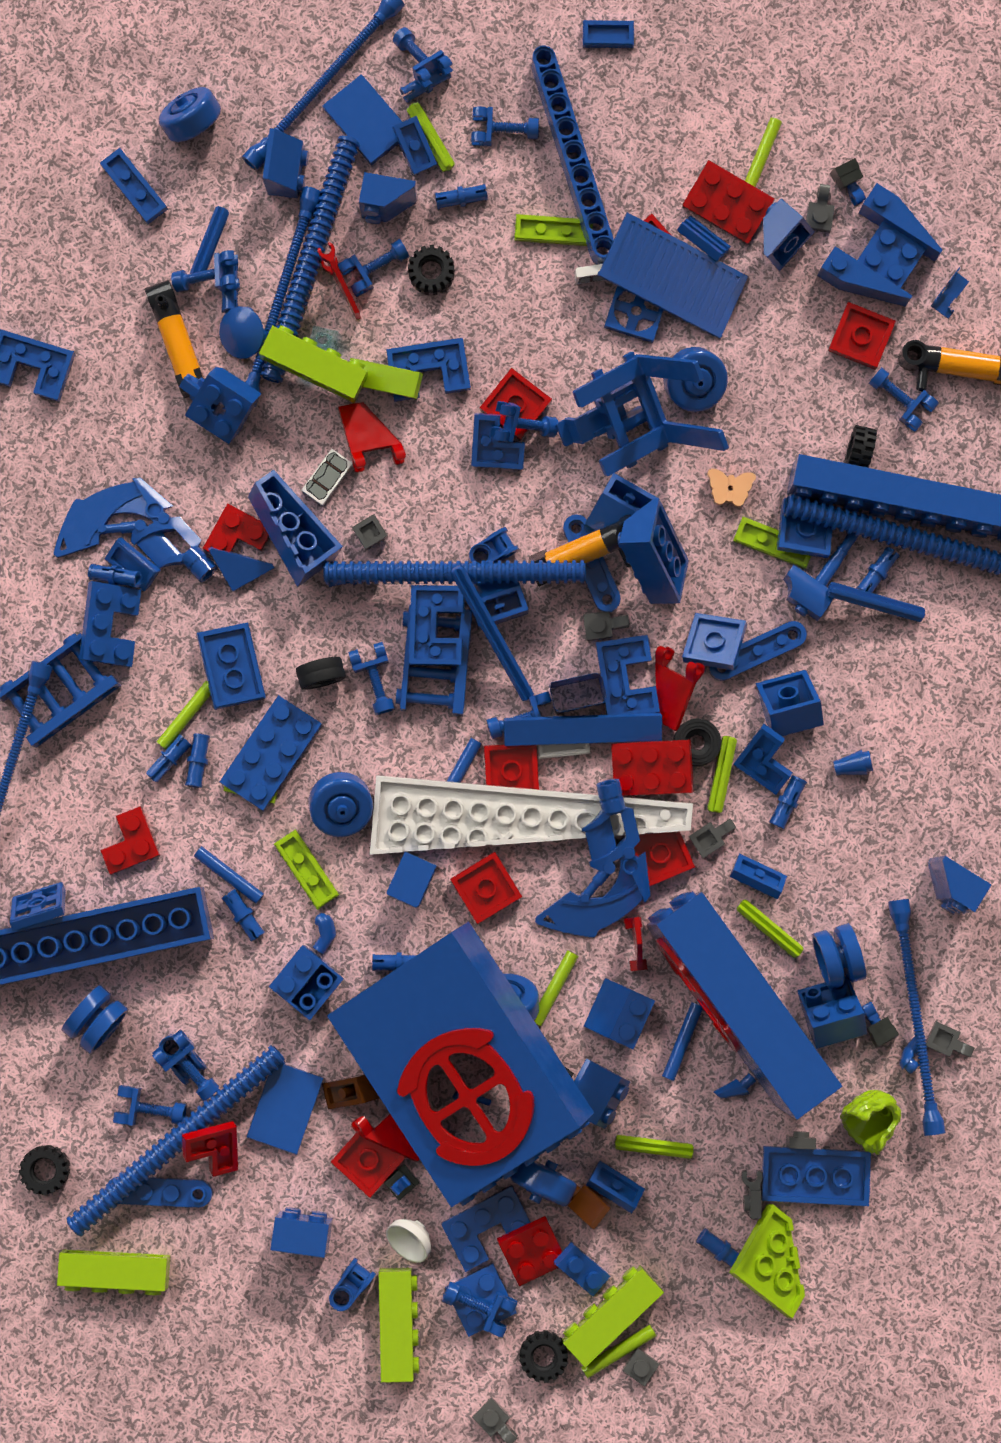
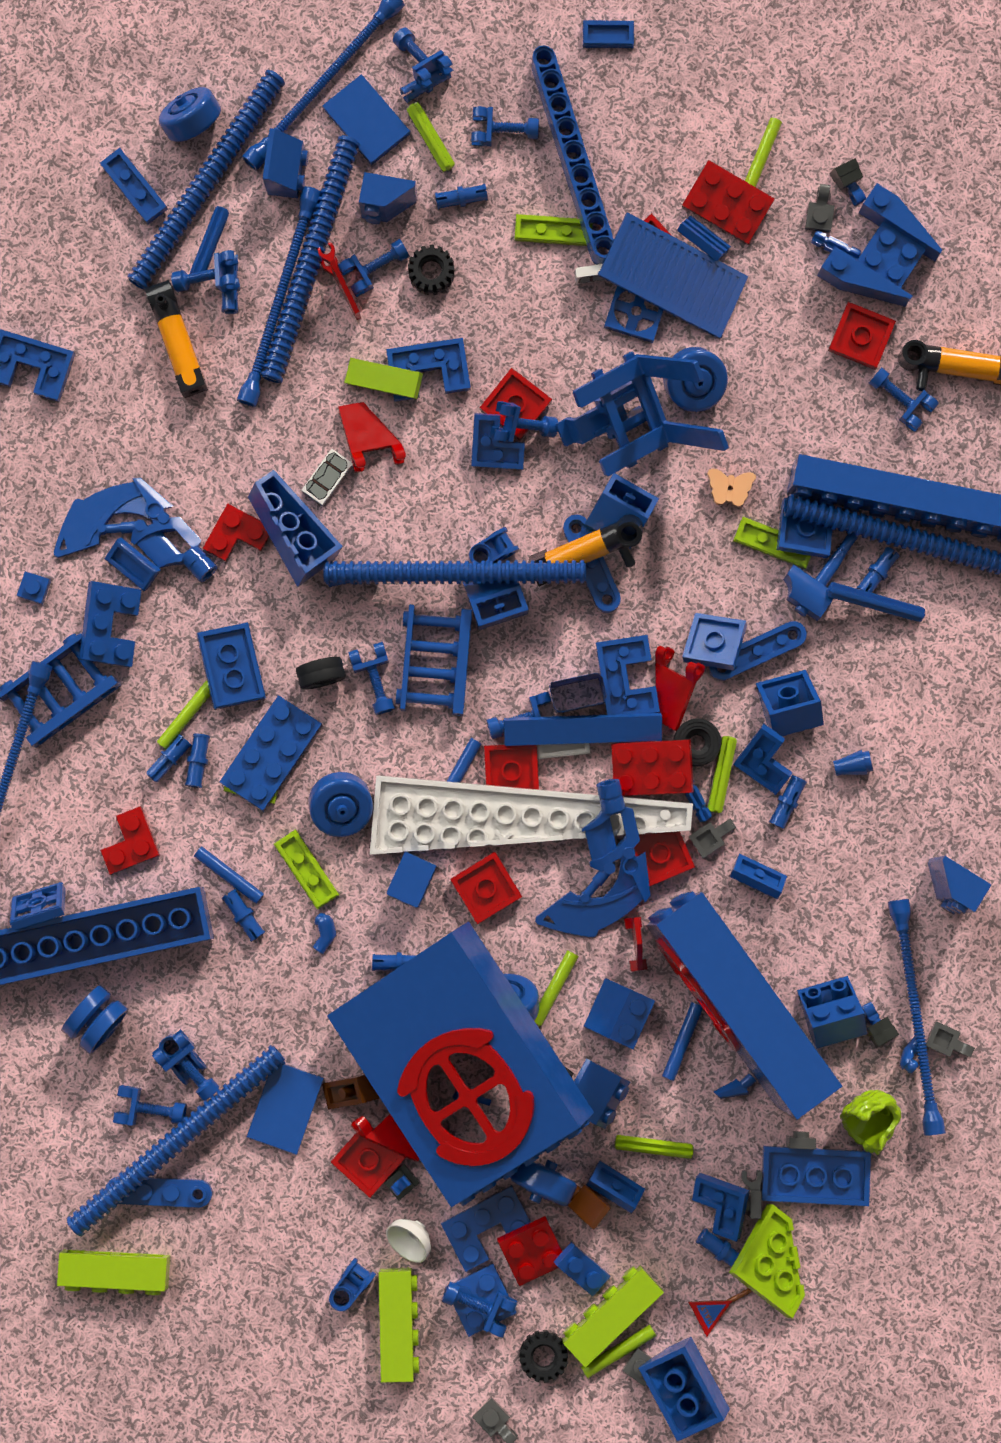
(28, 1165): black tyre -> none
(33, 587): none -> blue plate
(115, 575): blue pin -> none
(206, 179): none -> blue piece
(216, 1142): red plate -> none
(220, 402): blue hinge -> none
(239, 568): blue tile -> none
(242, 332): blue dish -> none
(301, 1232): blue piece -> none
(306, 982): blue slope -> none
(313, 364): lime brick -> none
(331, 335): clear light blue plate -> none
(370, 532): dark grey plate -> none
(414, 145): blue plate -> none
(424, 610): blue plate -> none
(491, 632): blue axle -> none
(600, 625): dark grey plate -> none
(654, 553): blue slope -> none
(684, 1389): none -> blue slope
(703, 813): none -> blue axle
(710, 1312): none -> piece
(728, 1201): none -> blue plate
(769, 928): lime axle -> none
(784, 233): slope -> none
(820, 239): none -> blue axle
(839, 956): blue wheel -> none
(861, 446): black tyre -> none
(954, 289): blue piece -> none

